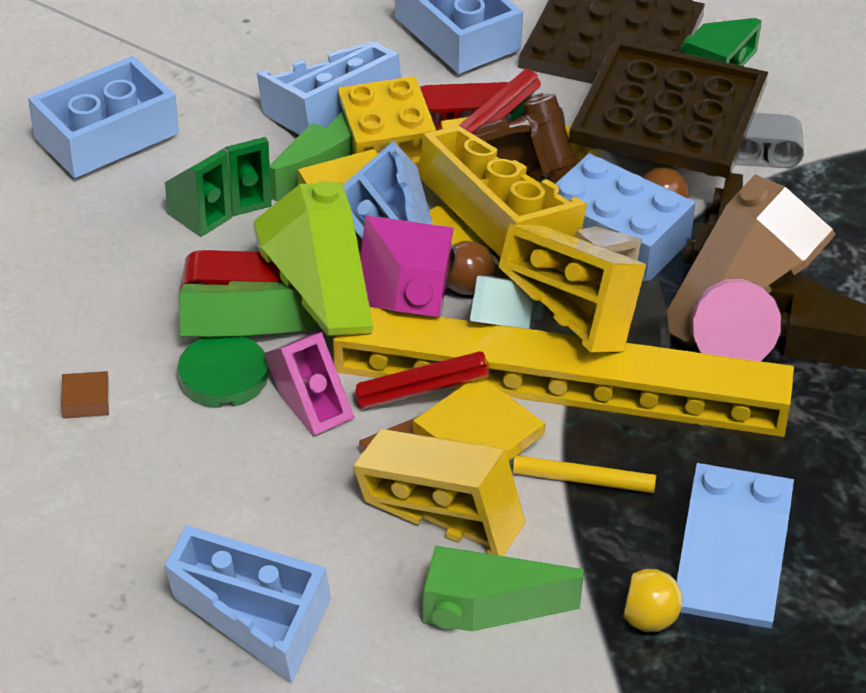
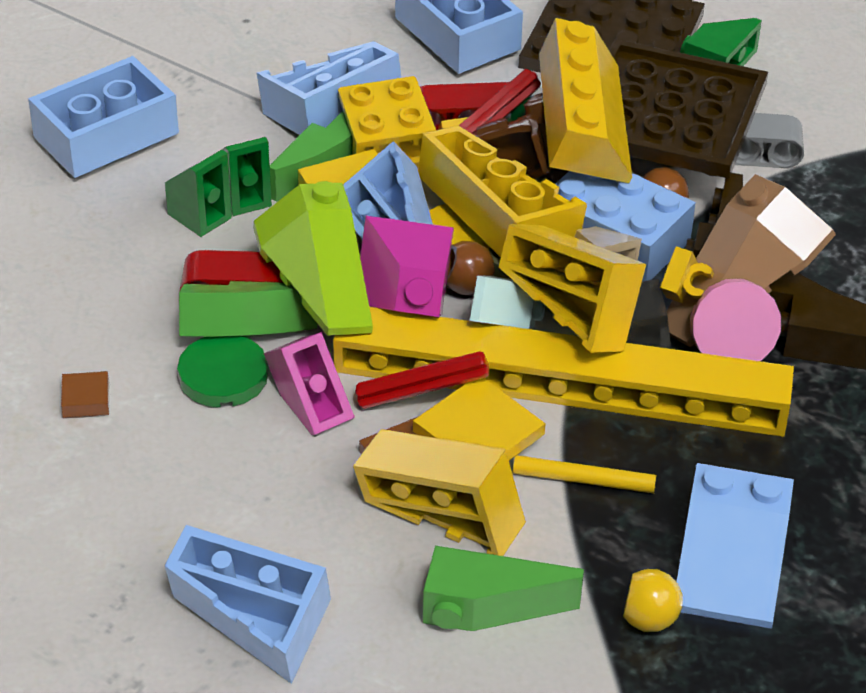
(583, 103): none -> yellow slope
(680, 275): none -> yellow tile

